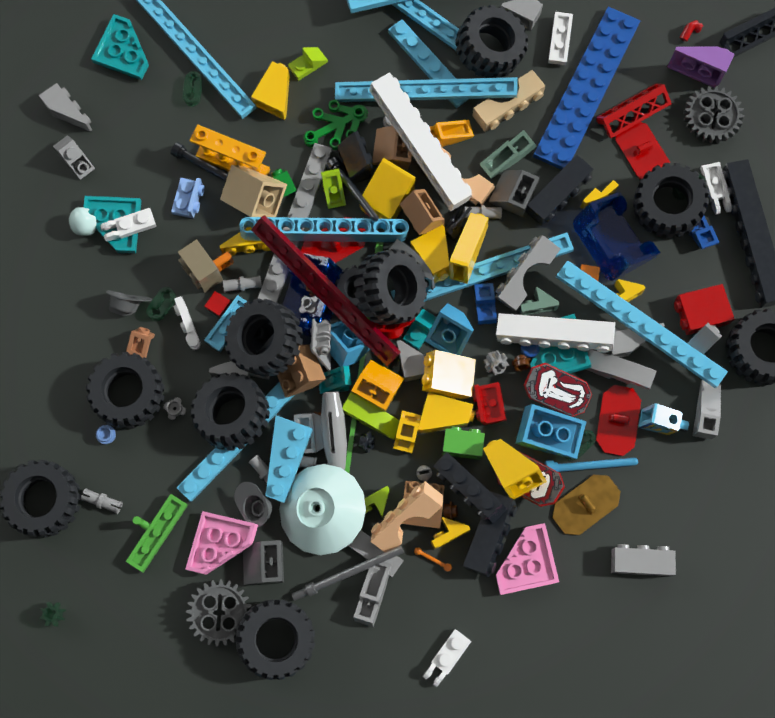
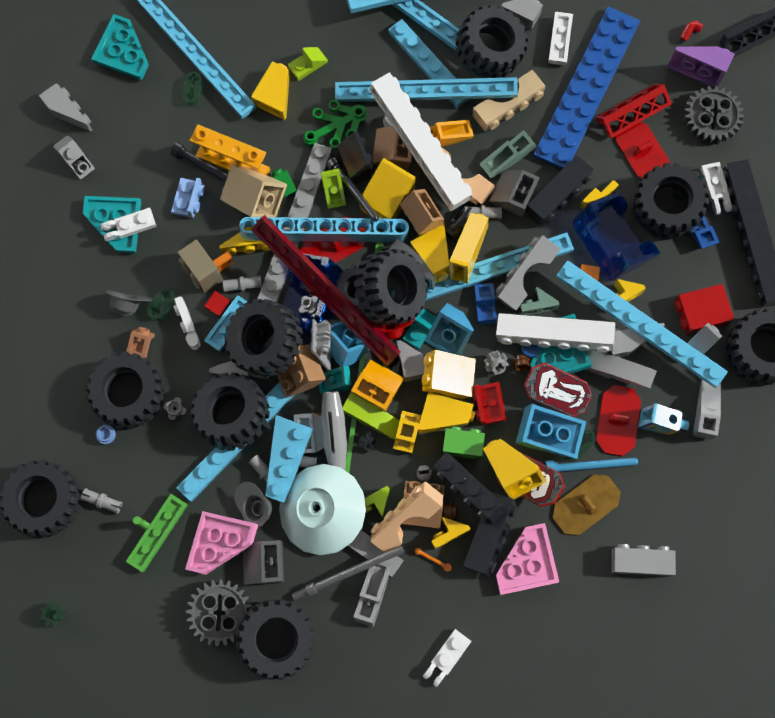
(82, 222): light aqua hair -> none

